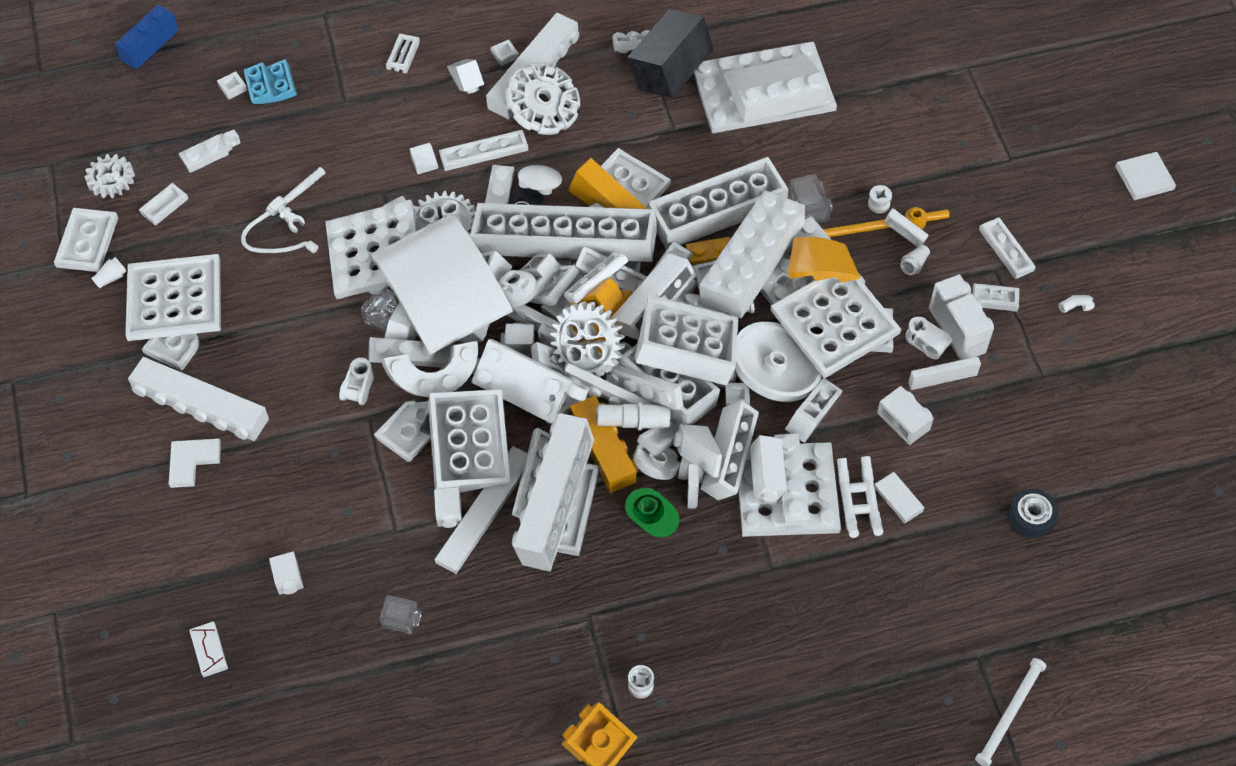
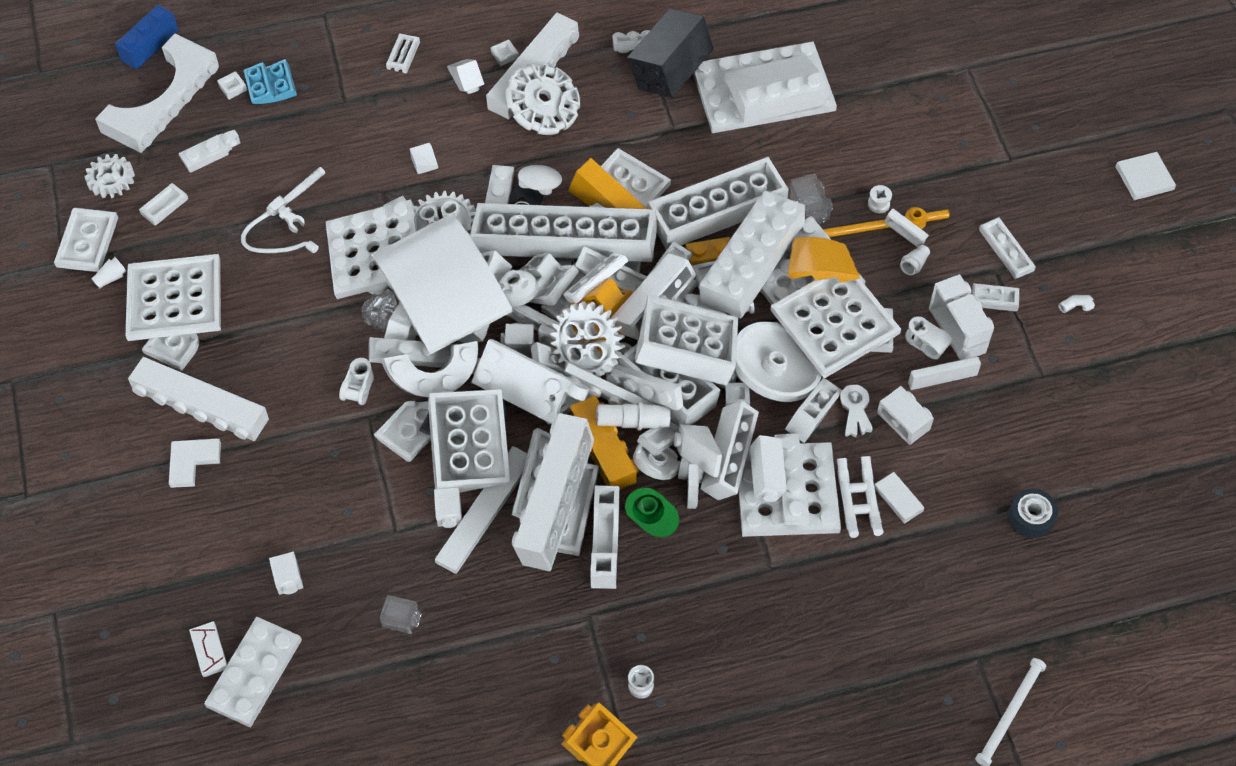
(141, 124): none -> white arch
(253, 672): none -> white plate
(483, 150): white tile -> none
(605, 537): none -> white arch
(855, 399): none -> white piece

